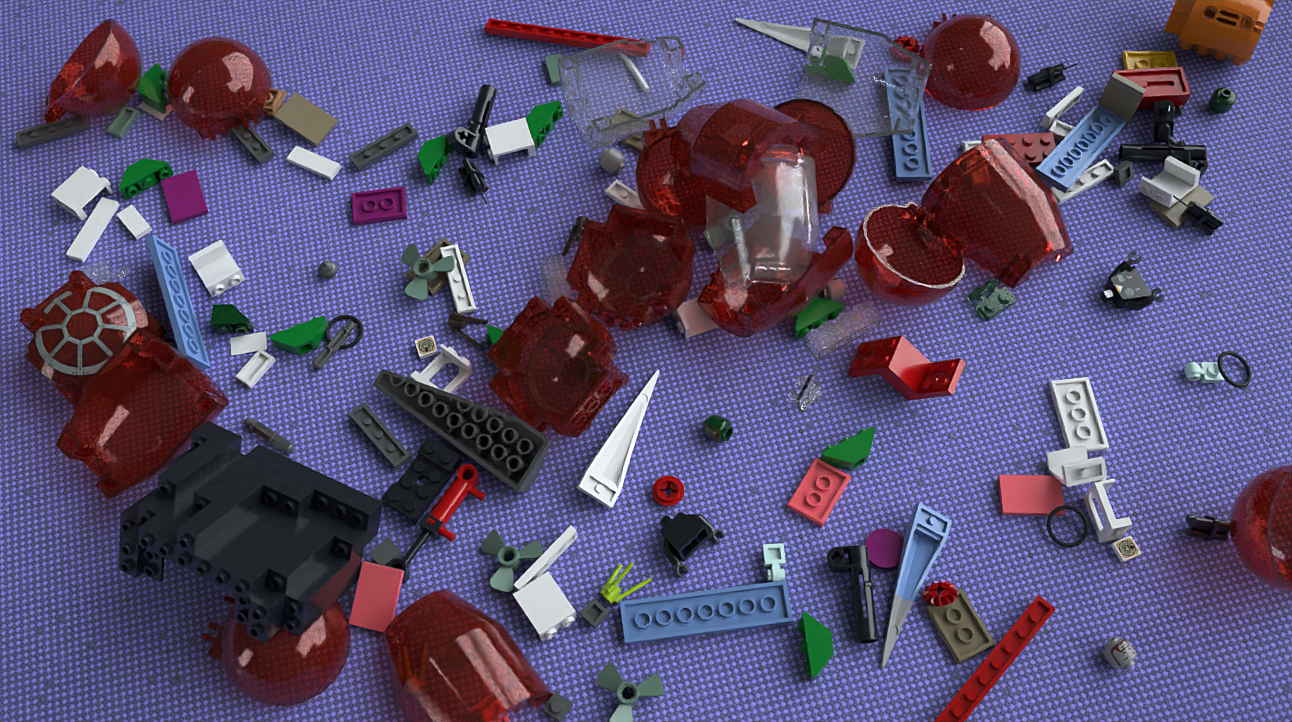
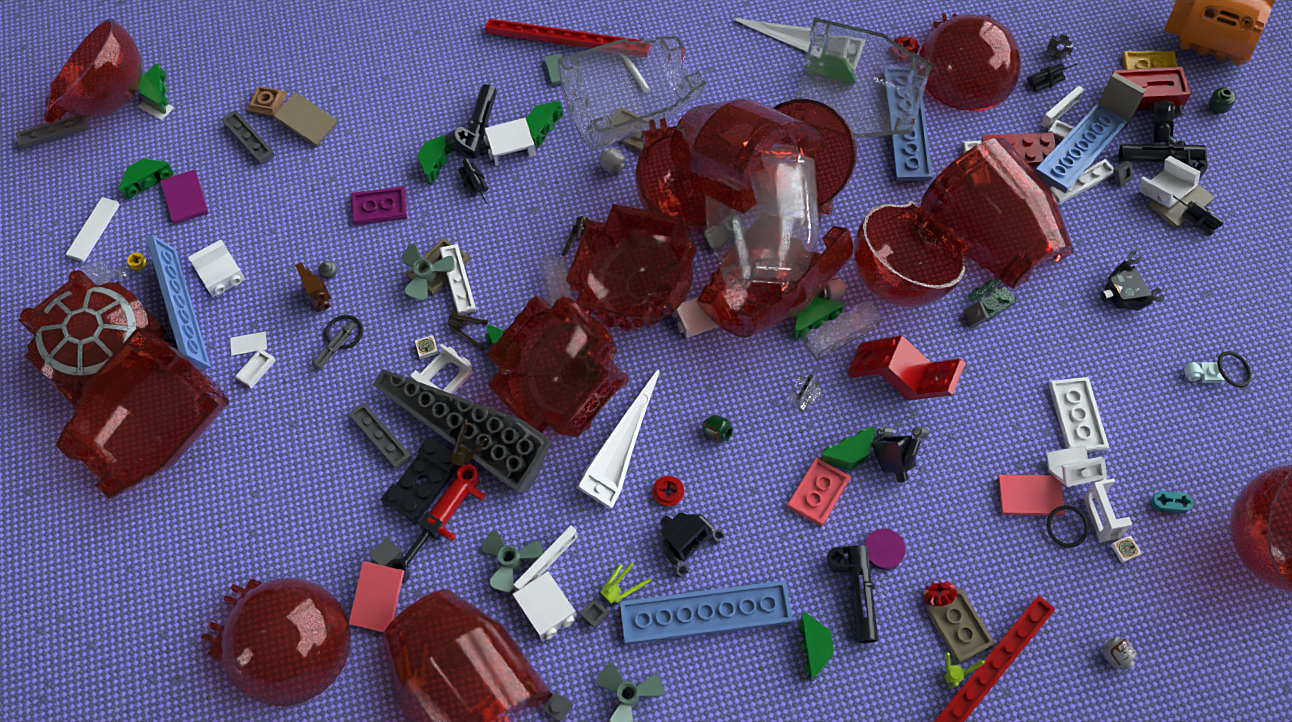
(79, 190): white panel -> none
(122, 122): sand green tile -> none
(134, 222): white tile -> none
(136, 256): none -> yellow bush
(218, 86): clear red windscreen -> none
(229, 319): dark green slope -> none
(254, 526): black panel -> none
(270, 435): dark grey piece -> none
(301, 337): green slope -> none
(313, 162): white tile -> none
(315, 288): none -> reddish brown plate
(383, 146): dark grey plate -> none
(459, 453): none -> dark brown plant
(623, 195): white tile -> none
(774, 556): light aqua plate -> none
(897, 452): none -> black torso
(921, 545): medium blue plate -> none
(955, 674): none -> lime plant
(976, 314): none -> dark grey plate
(1056, 53): none -> clear smoke brick
(1172, 500): none -> teal beam
(1208, 528): black piece -> none

